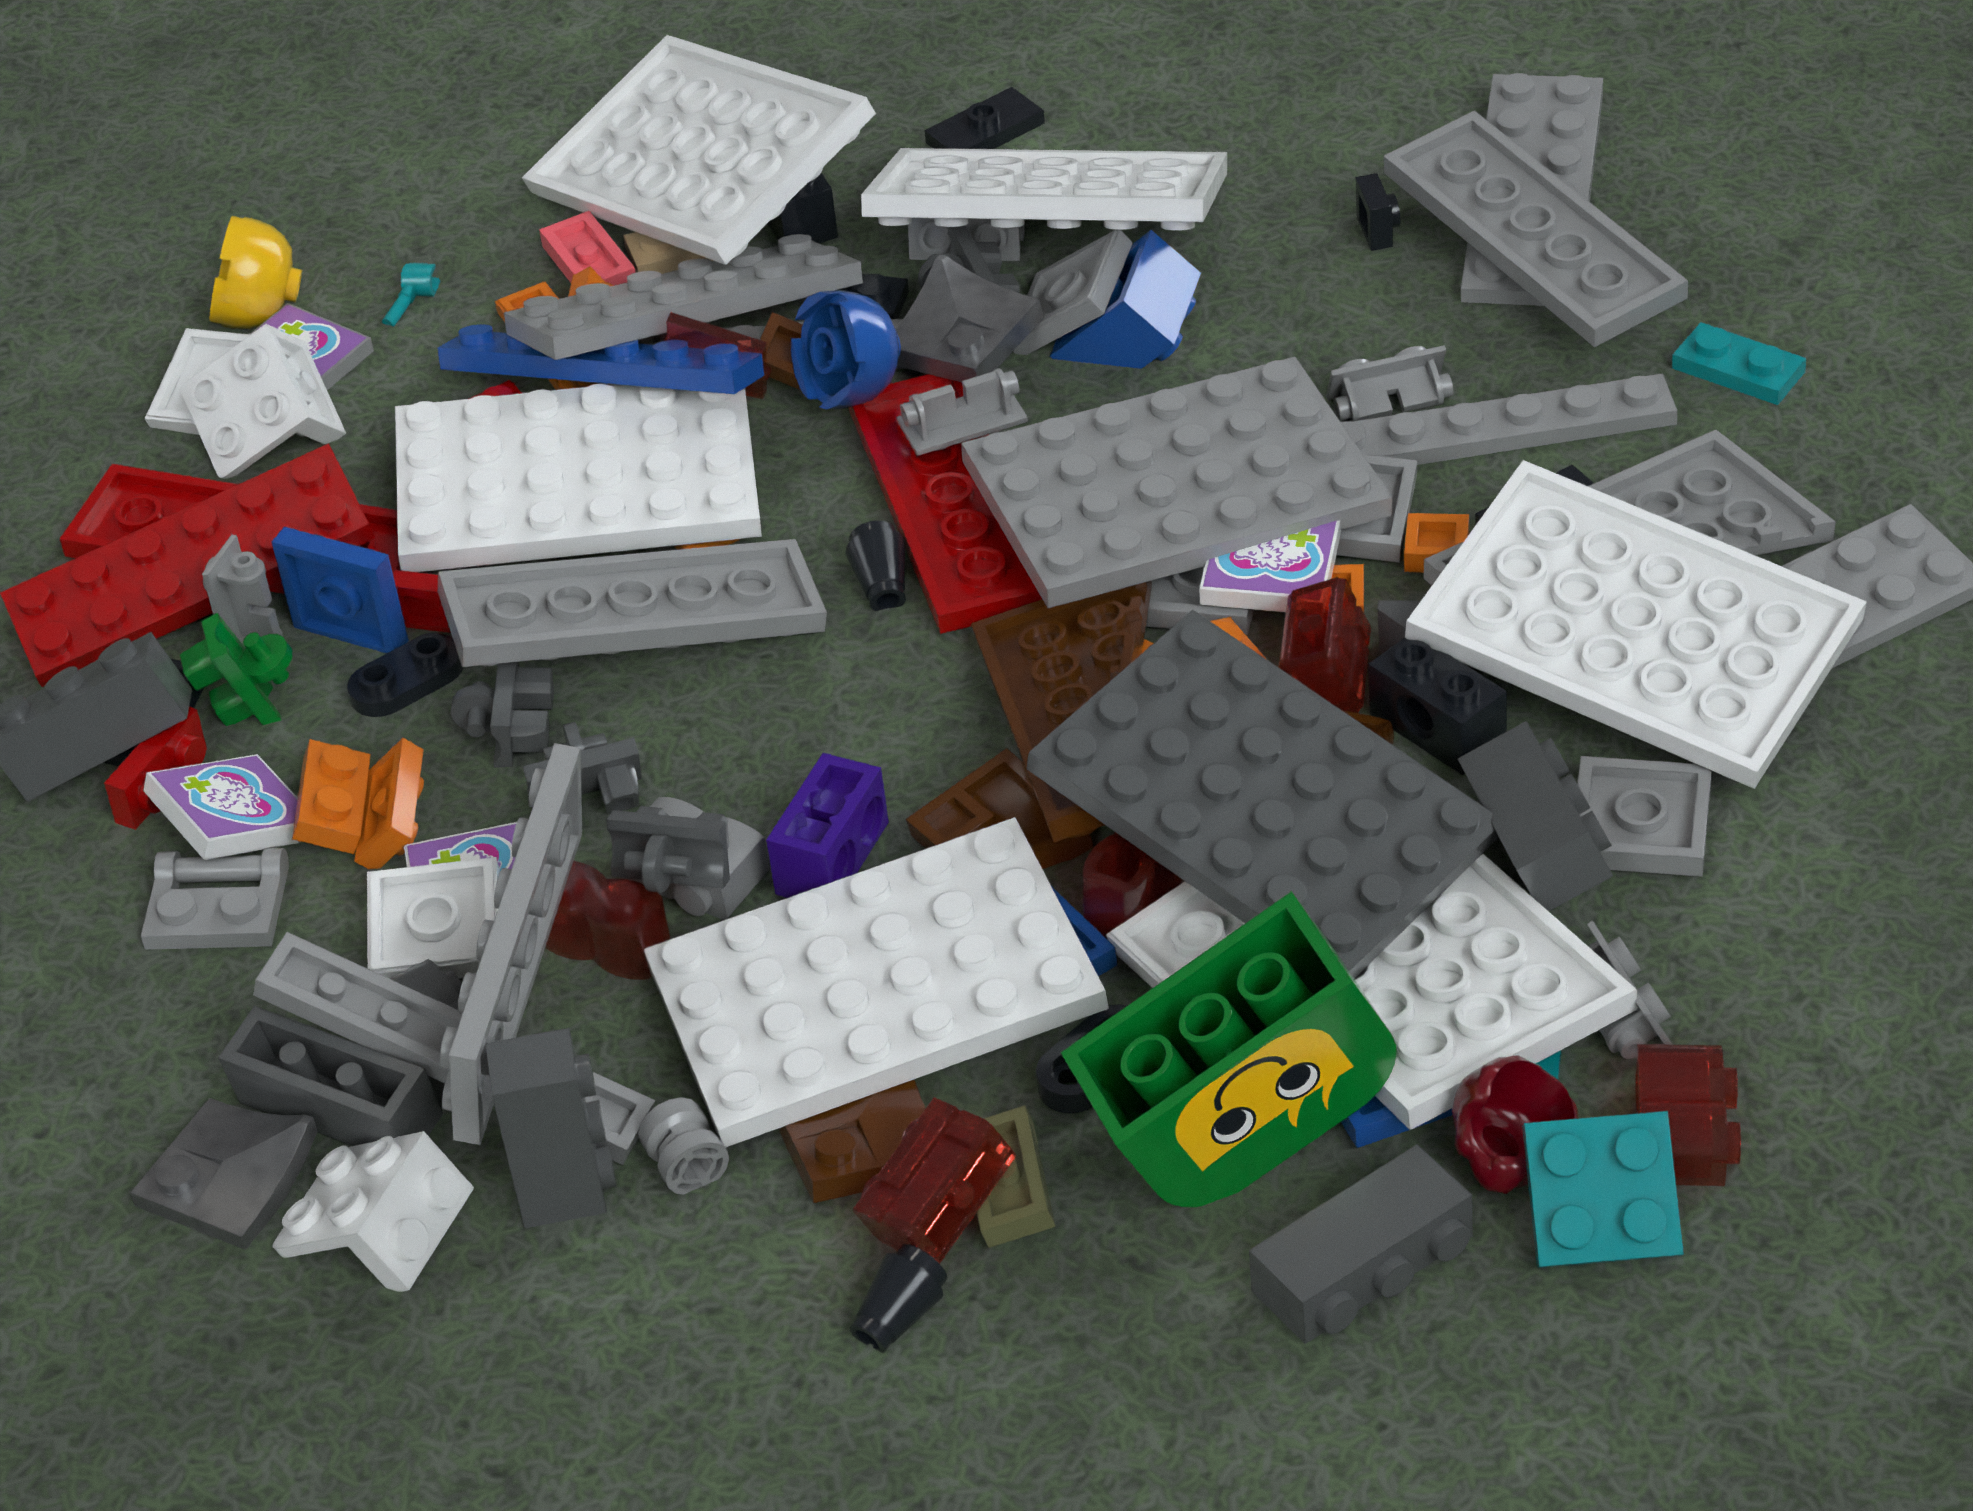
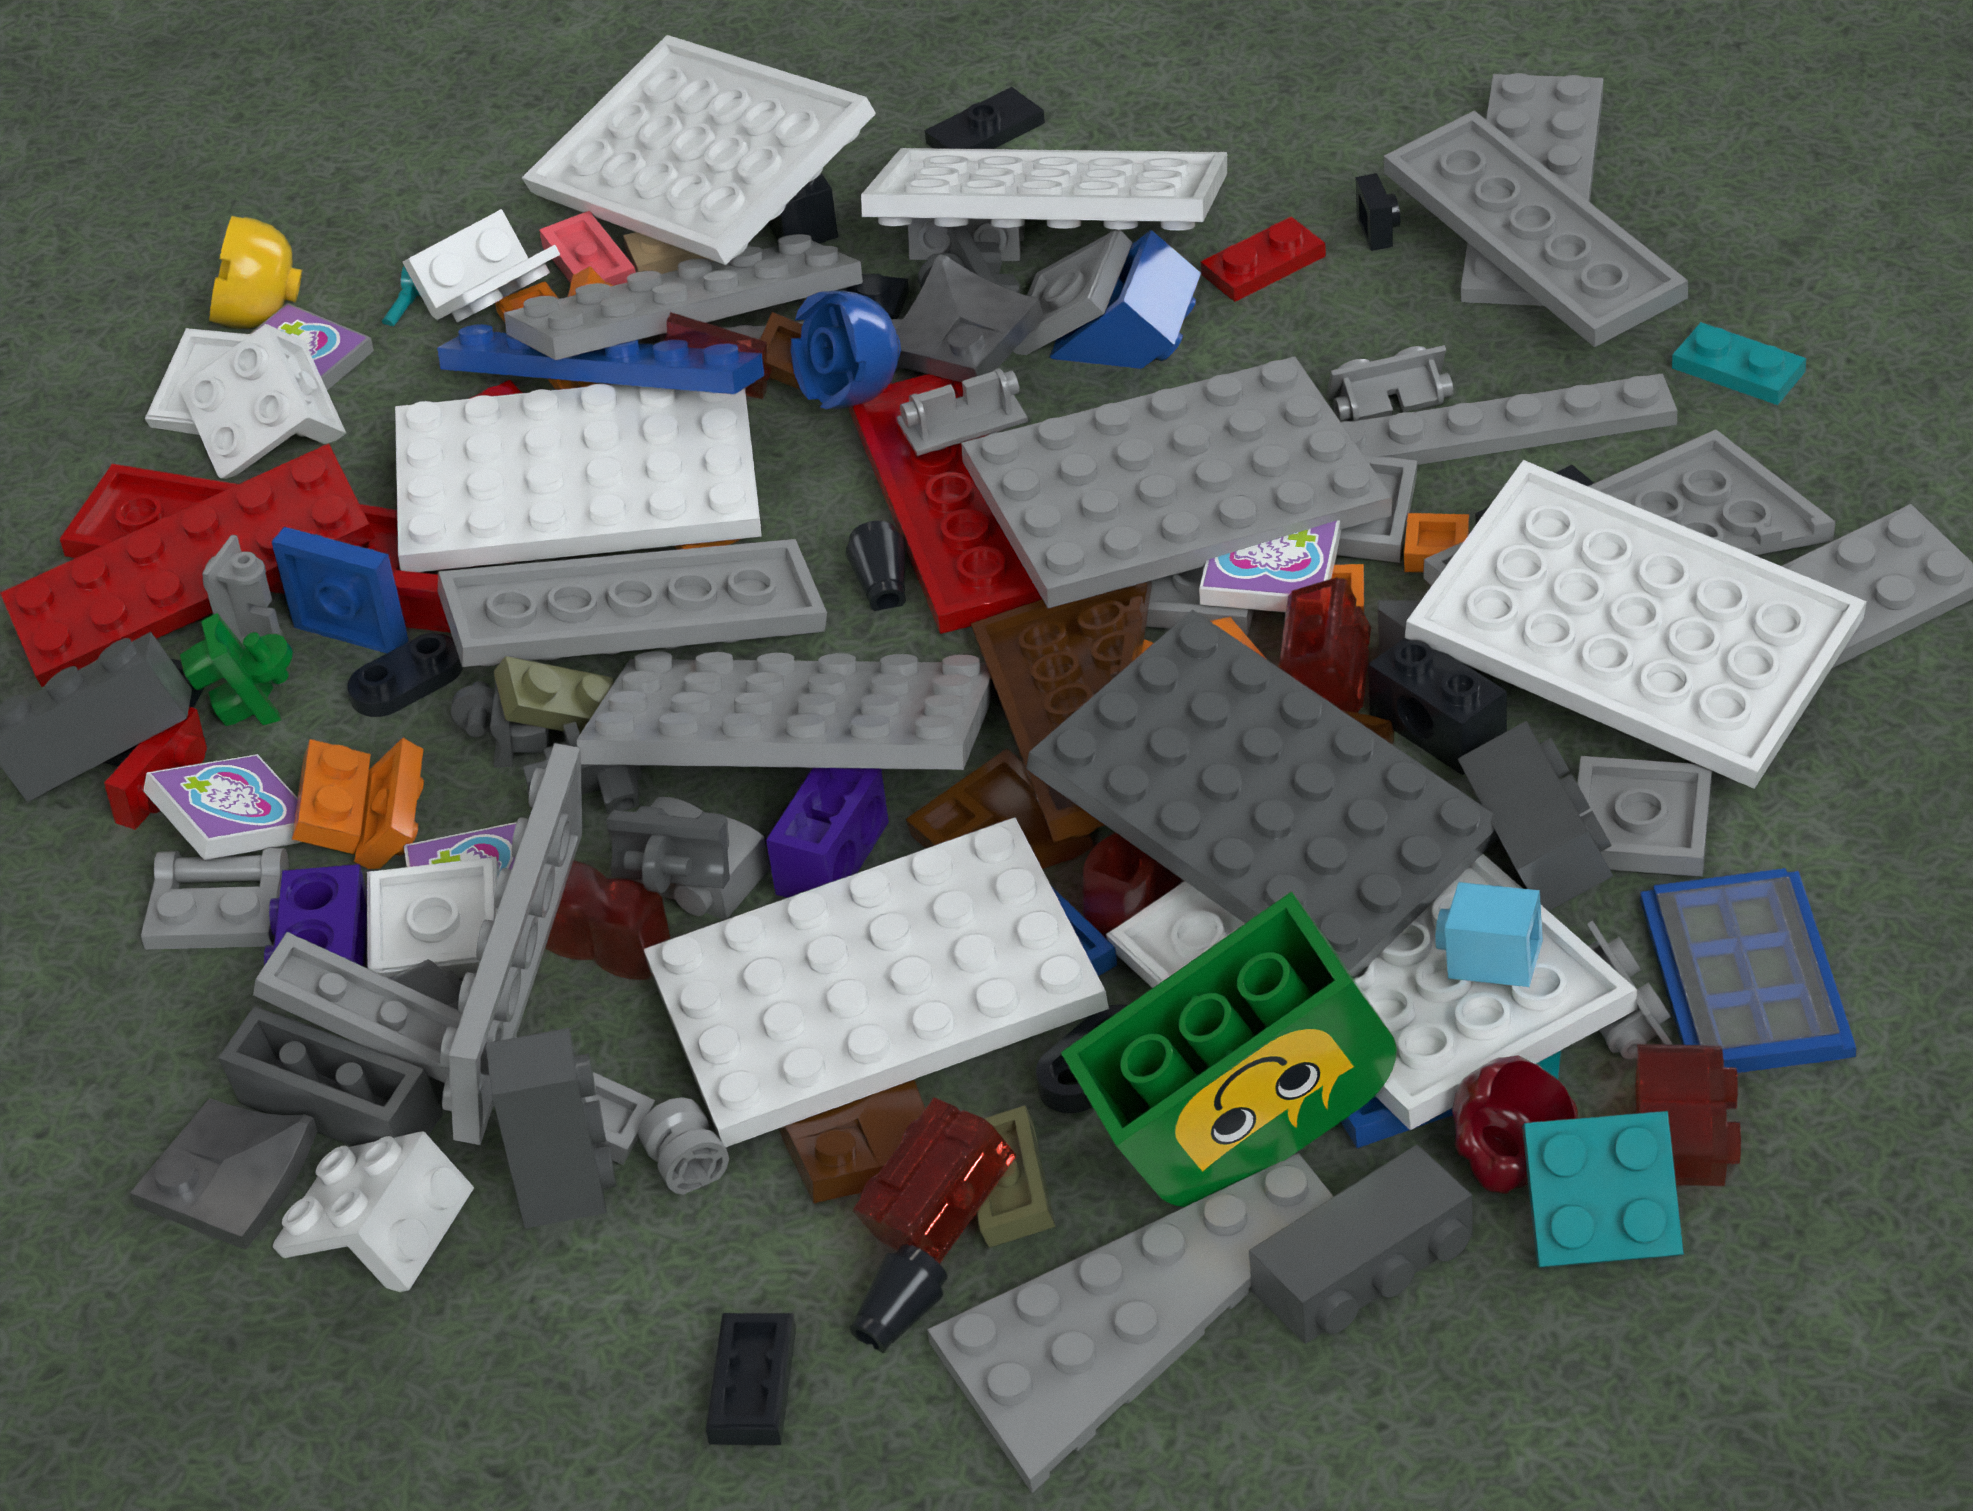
(324, 909): none -> dark purple brick
(475, 268): none -> white bracket
(548, 693): none -> olive plate
(751, 1379): none -> black plate
(790, 712): none -> light grey plate
(1101, 1328): none -> light grey wing
(1263, 259): none -> red plate
(1491, 934): none -> medium azure brick
(1747, 969): none -> clear piece

